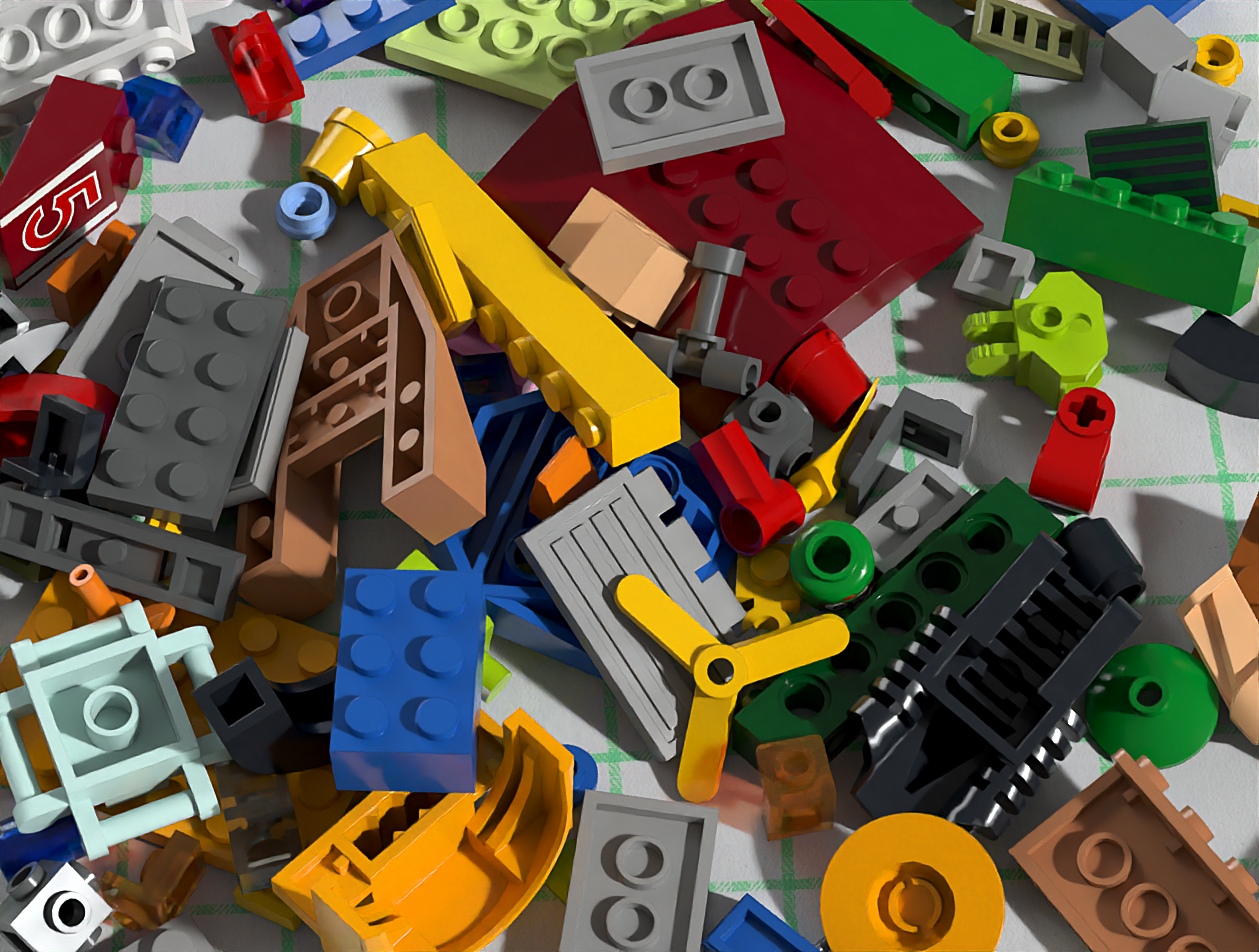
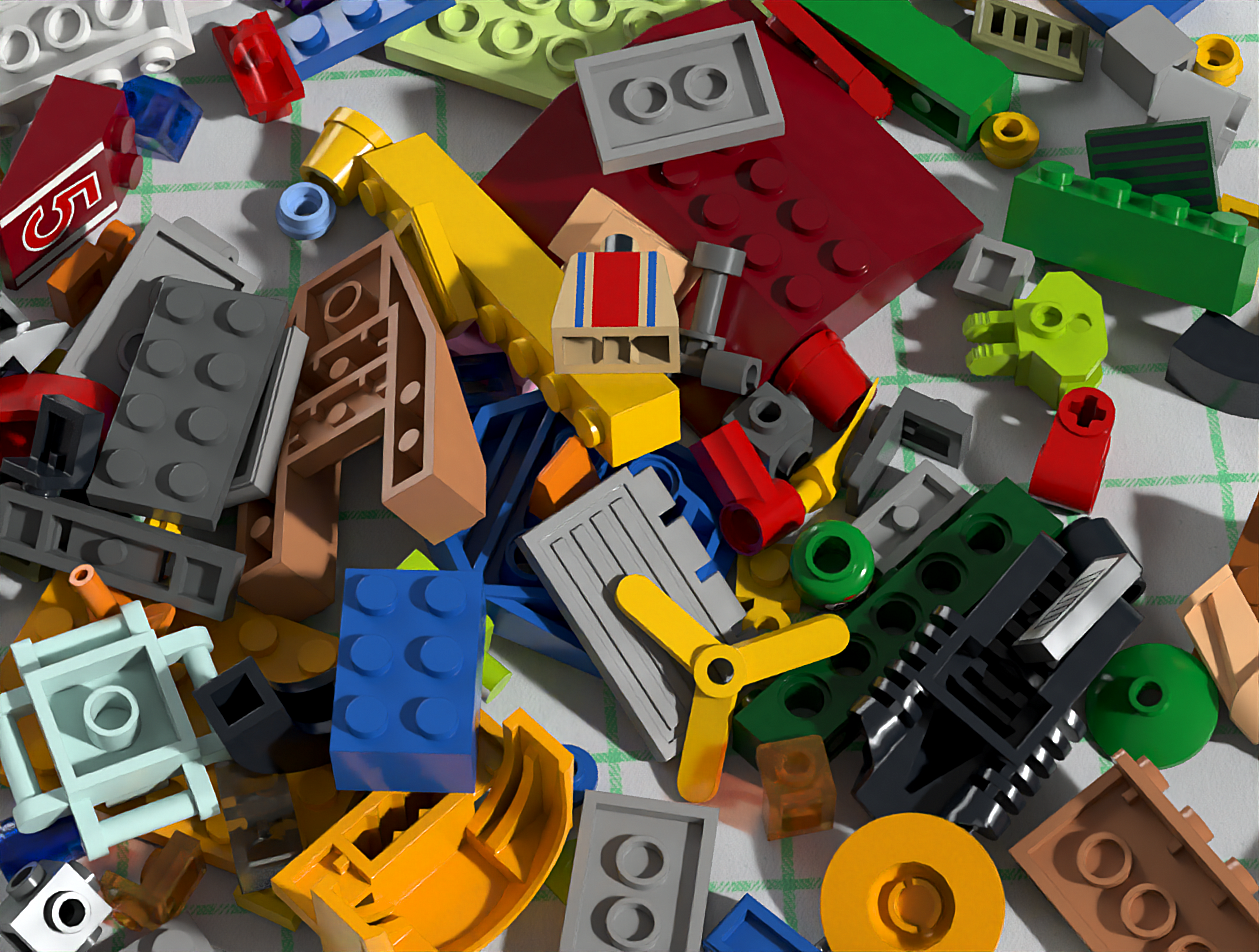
(616, 313): none -> tan torso
(1077, 609): none -> tile

